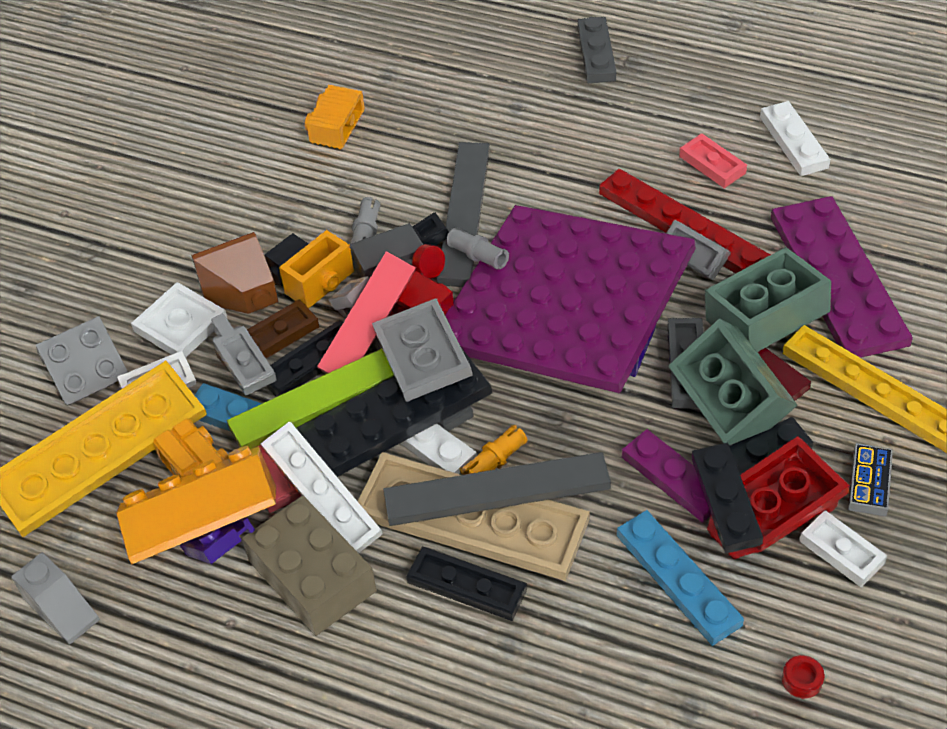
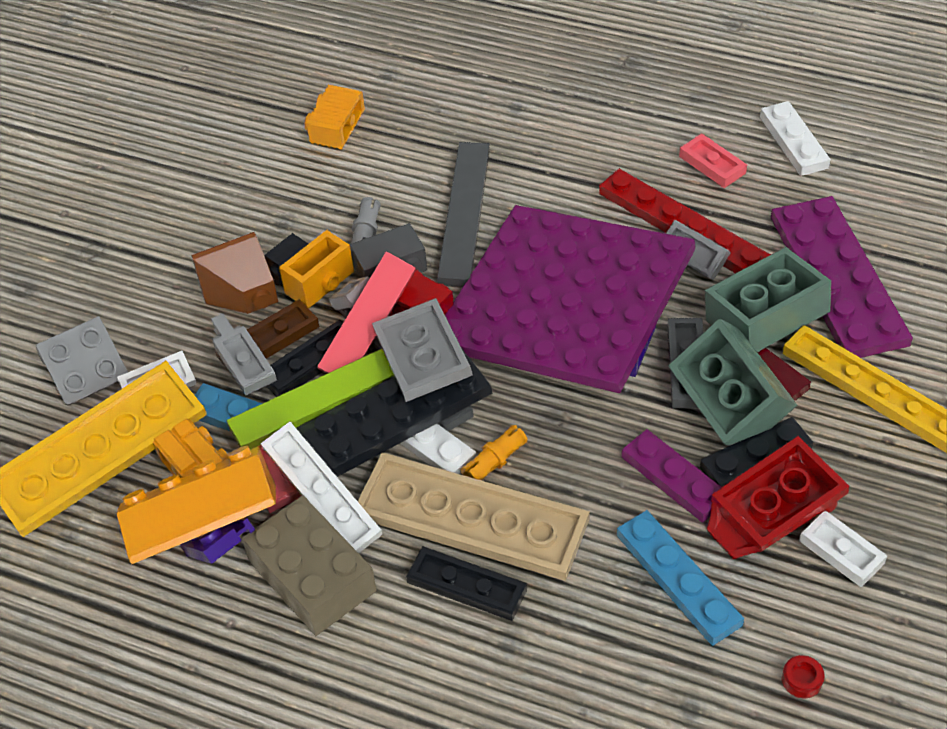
(54, 598): light grey slope -> none
(178, 320): white plate -> none
(429, 260): red tile -> none
(431, 230): black tile -> none
(477, 248): light grey pin -> none
(496, 488): dark grey tile -> none
(596, 50): dark grey plate -> none
(727, 498): black plate -> none
(870, 479): tile -> none

